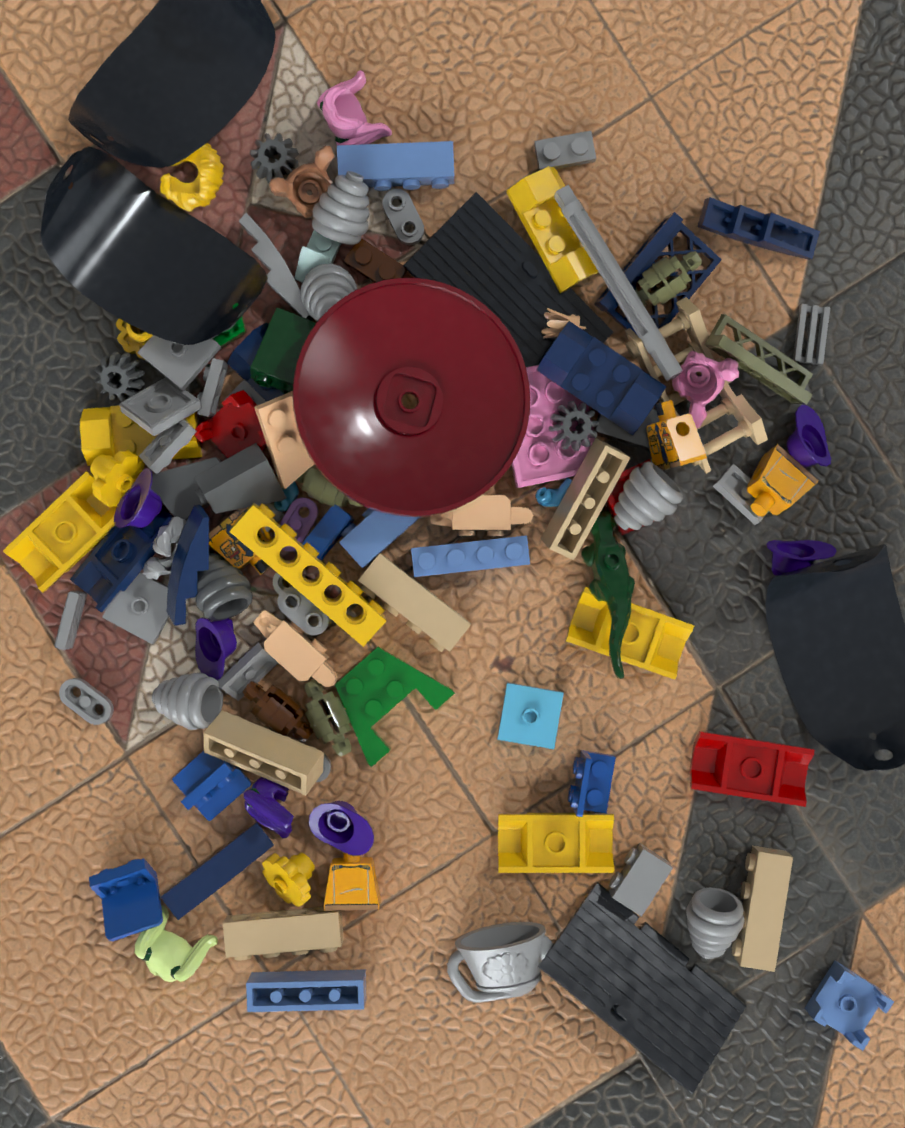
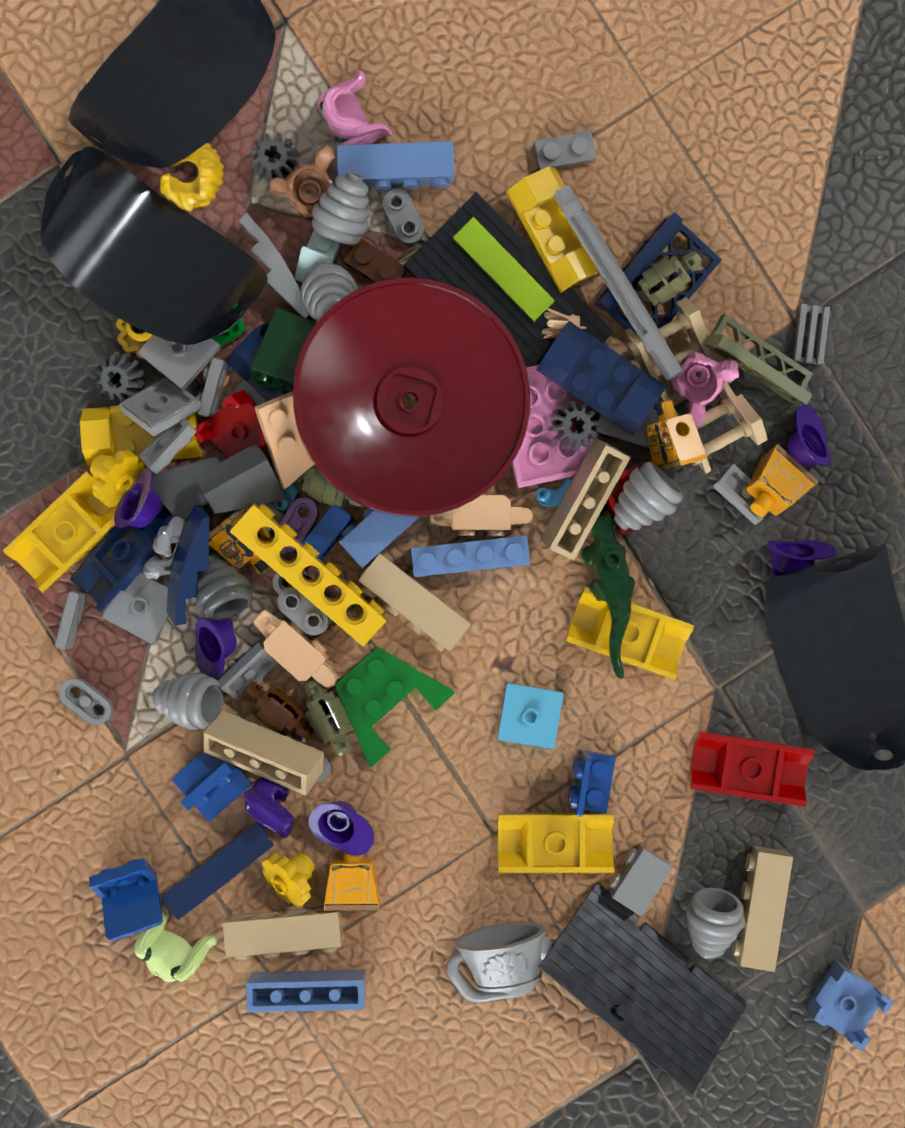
(503, 269): none -> lime tile
(758, 229): dark blue slope -> none

